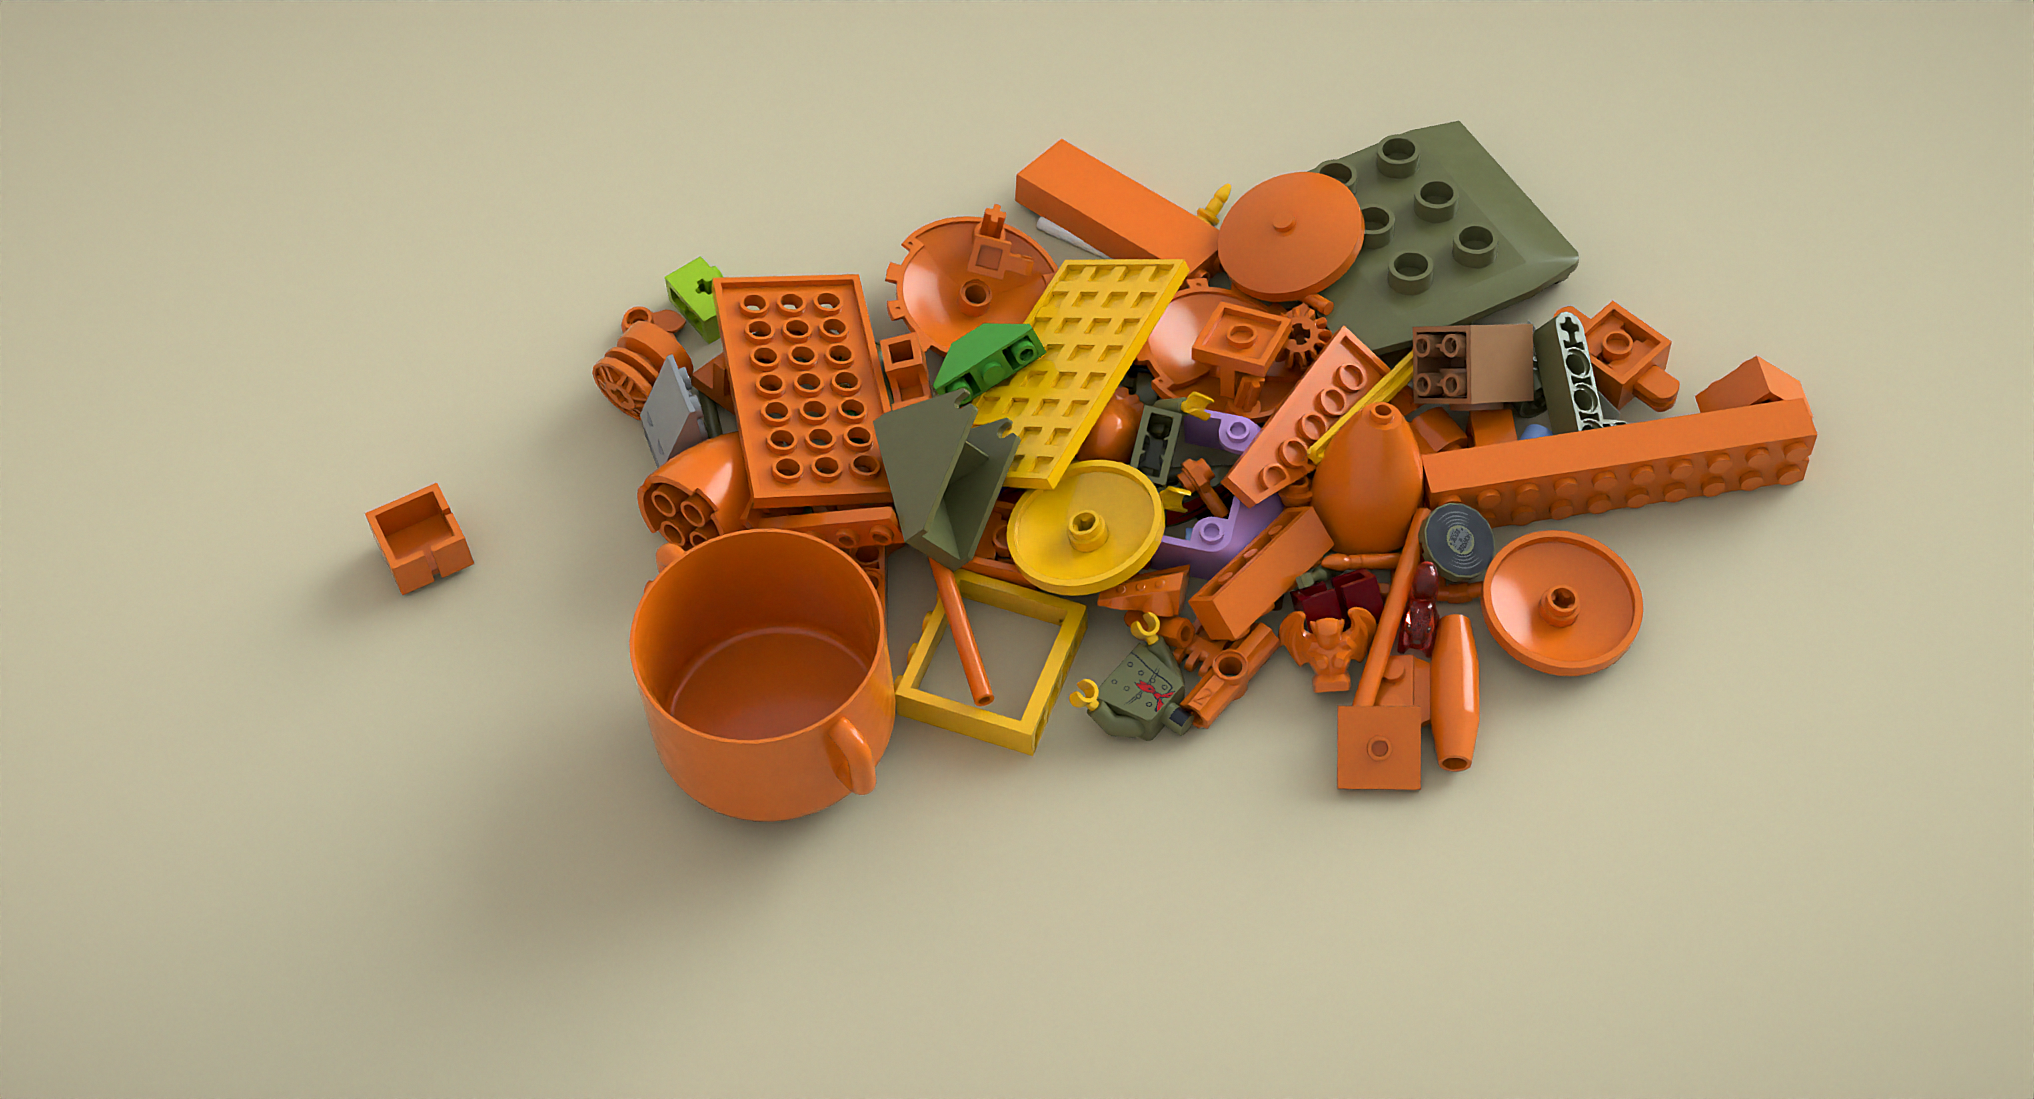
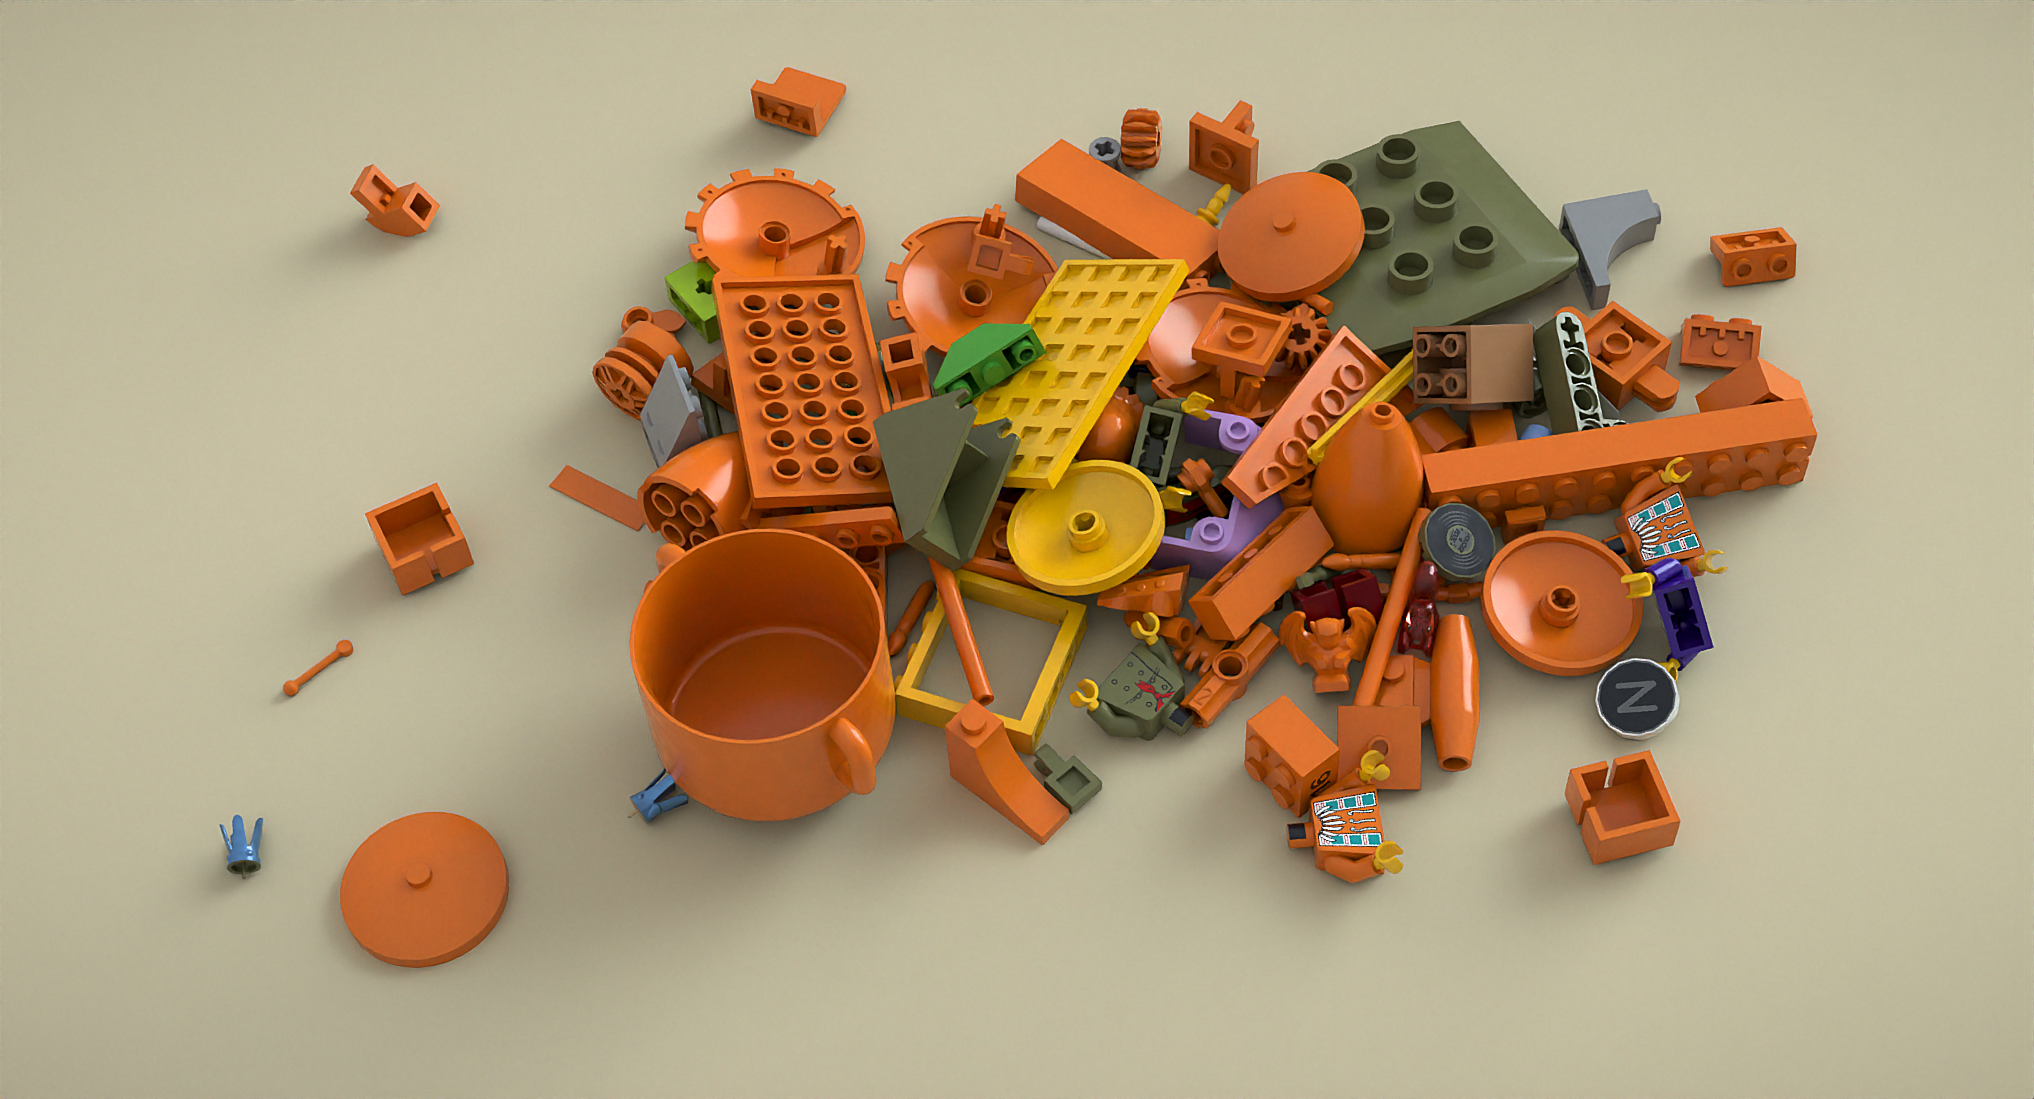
(243, 858): none -> flat silver piece
(343, 648): none -> orange hinge
(394, 209): none -> orange brick
(424, 889): none -> orange dish
(599, 497): none -> orange sticker
(648, 801): none -> flat silver piece
(775, 228): none -> orange piece
(797, 101): none -> orange bracket
(898, 638): none -> orange piece
(991, 769): none -> orange arch
(1066, 781): none -> olive plate
(1107, 151): none -> light grey bush
(1141, 138): none -> orange gear
(1225, 149): none -> orange bracket
(1290, 755): none -> orange brick
(1348, 826): none -> torso
(1522, 522): none -> orange tile
(1603, 231): none -> light grey arch
(1629, 814): none -> orange piece
(1637, 698): none -> black tile
(1659, 526): none -> torso
(1677, 608): none -> dark purple torso
(1718, 343): none -> orange bracket
(1755, 256): none -> orange bracket

